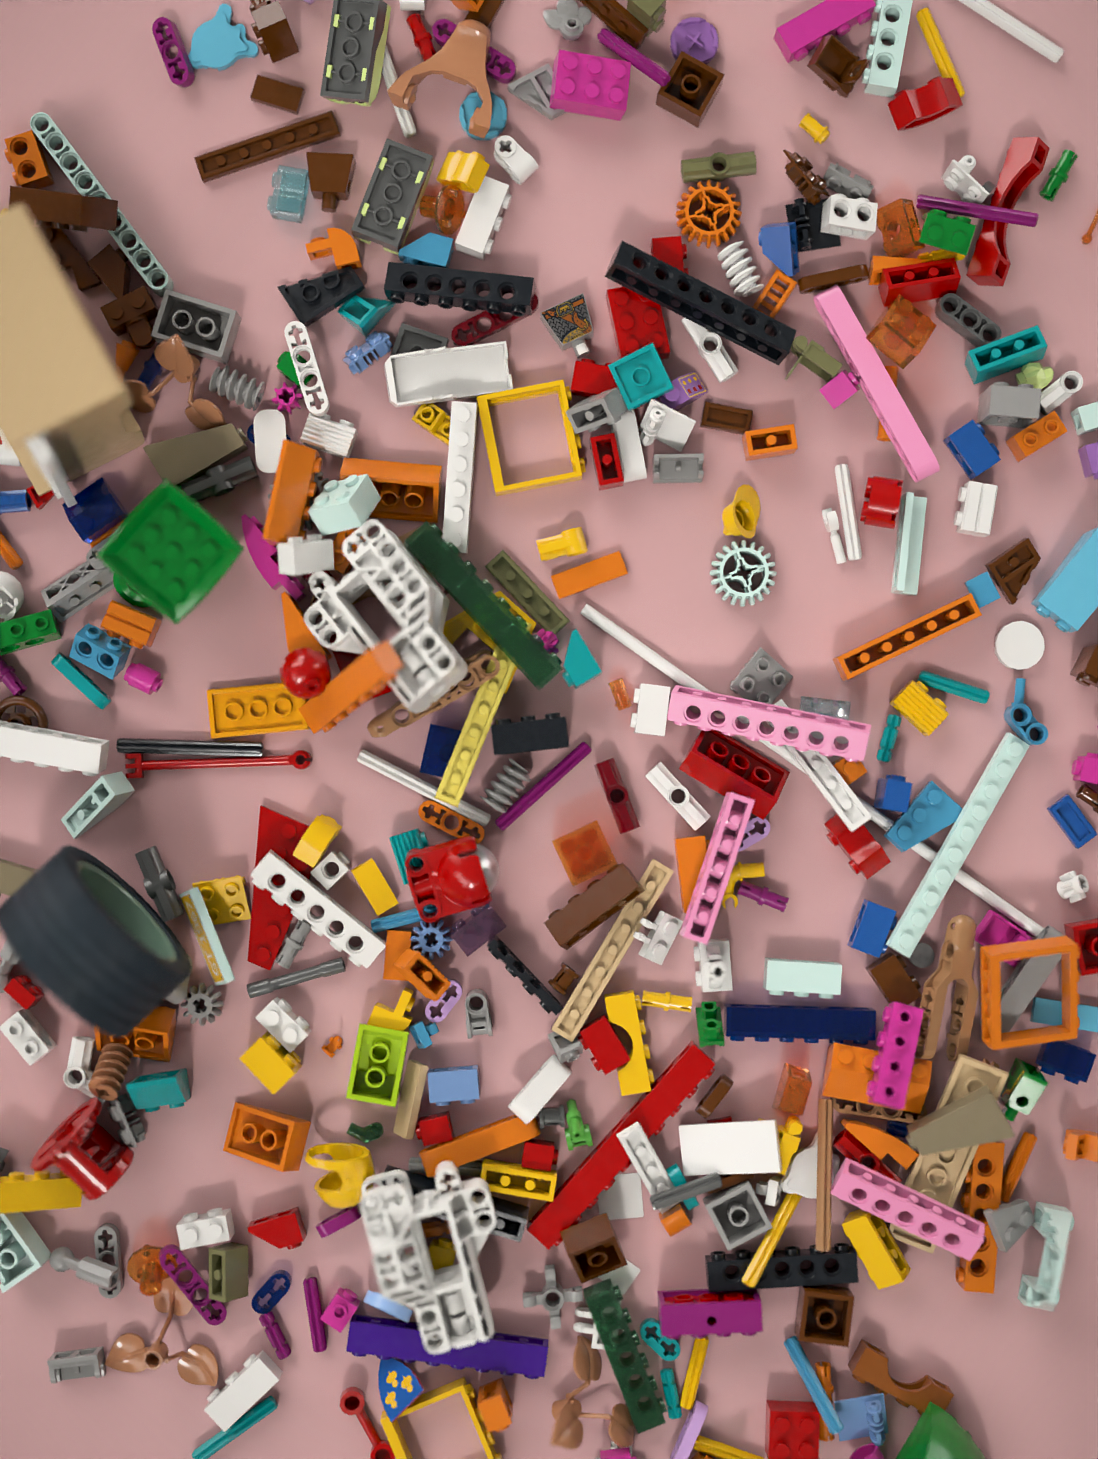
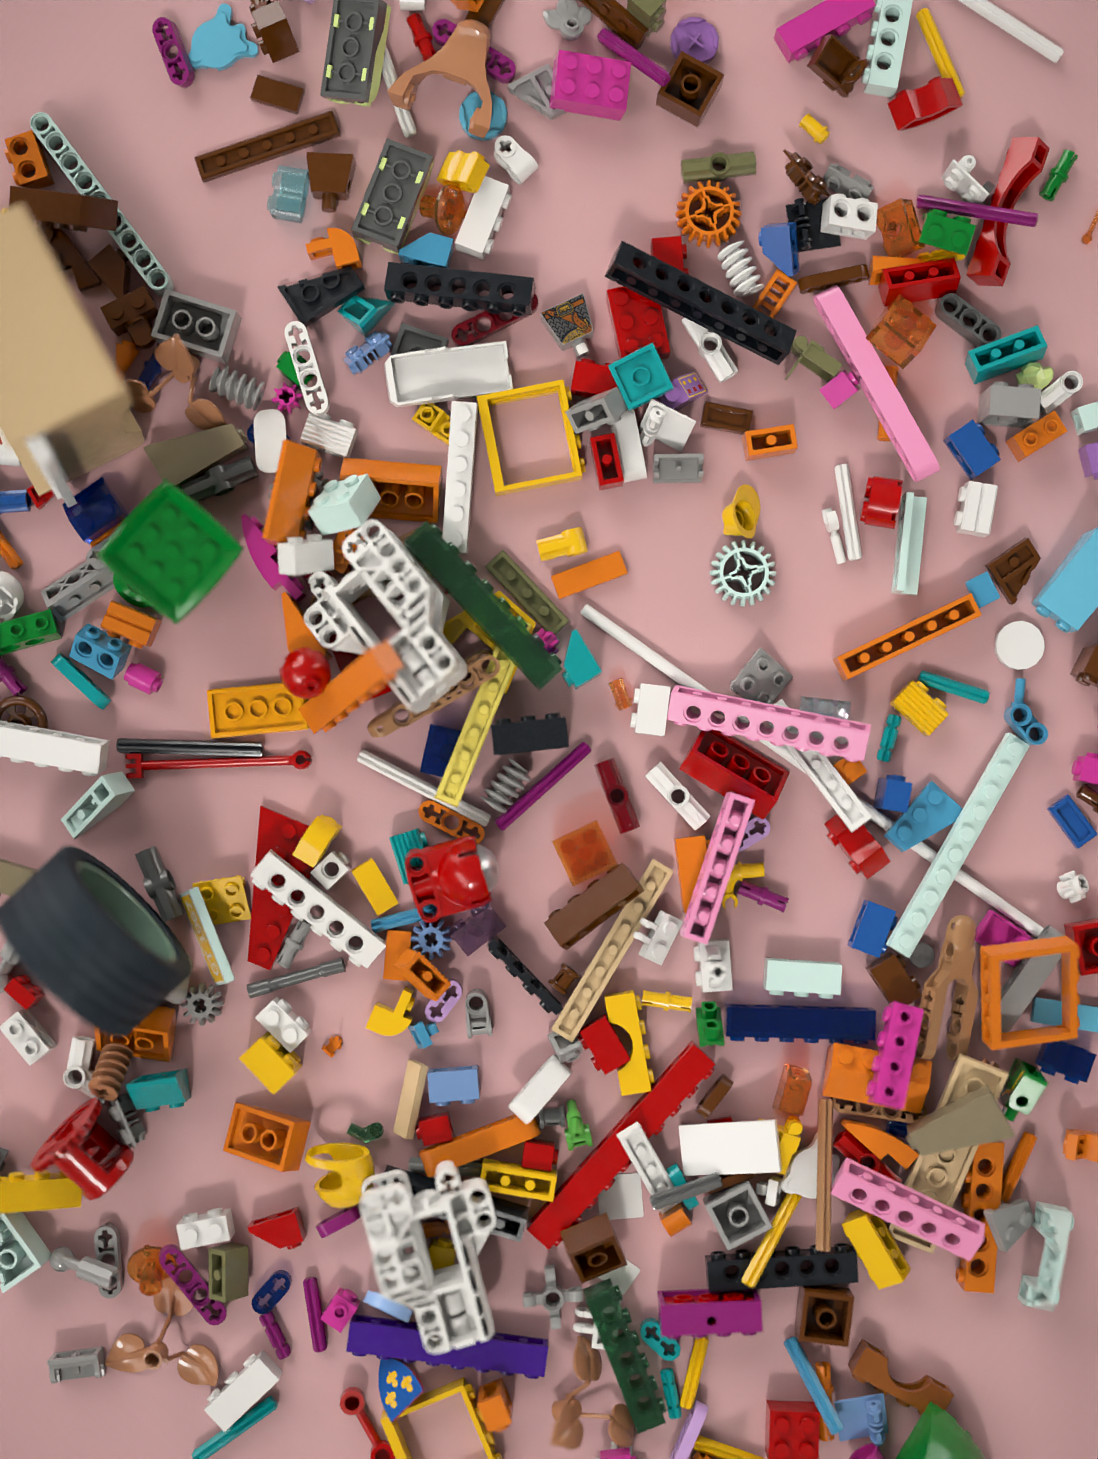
(377, 1065): lime slope -> none

